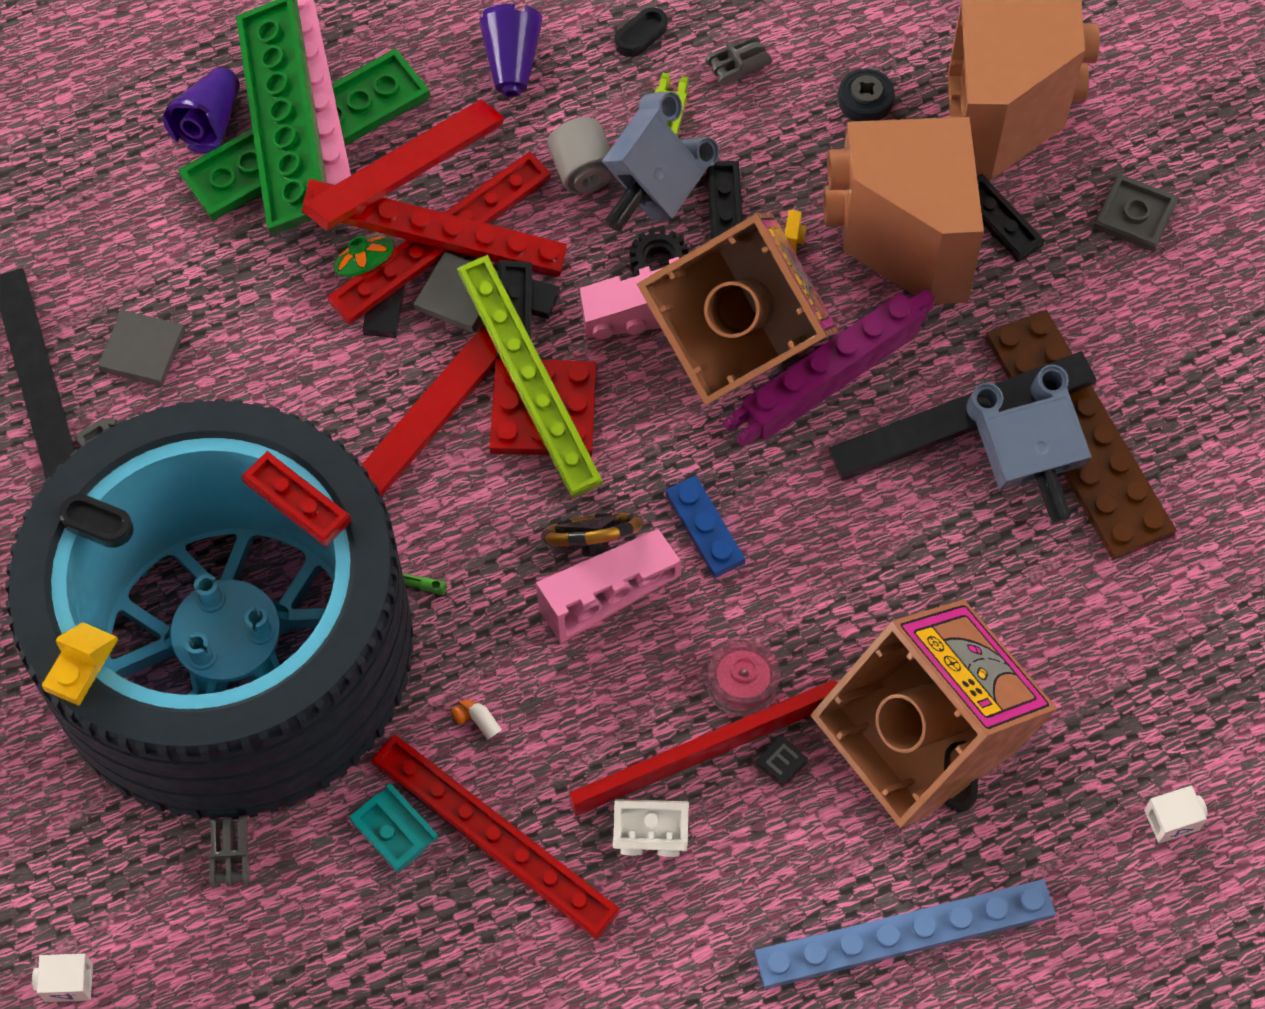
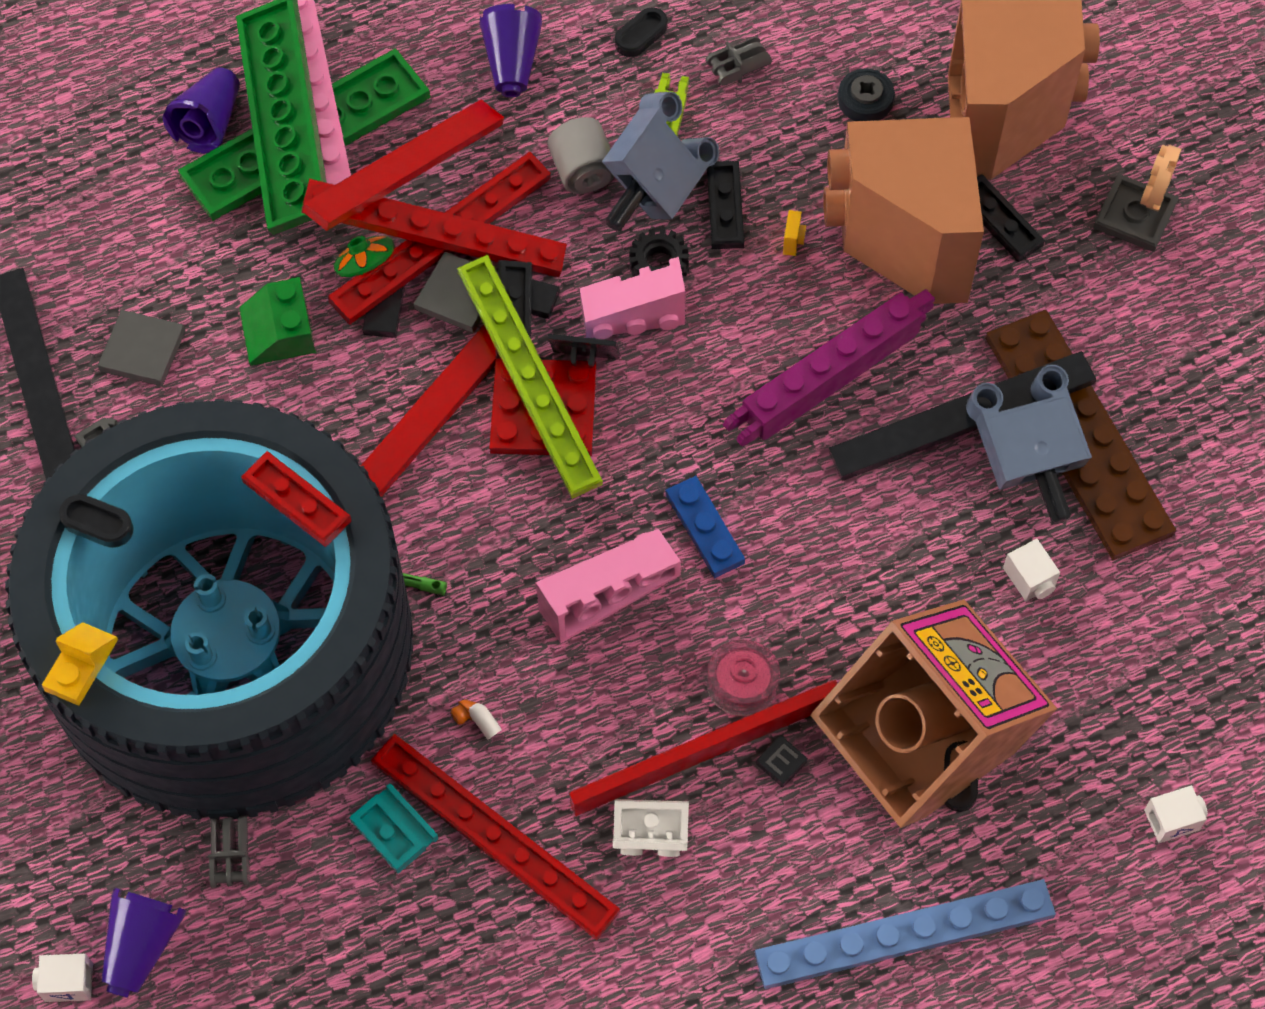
(135, 940): none -> dark purple cone
(277, 323): none -> green slope
(584, 347): none -> black piece
(592, 531): piece -> none
(737, 306): nougat slope -> none
(1032, 571): none -> white brick
(1160, 177): none -> light nougat plate

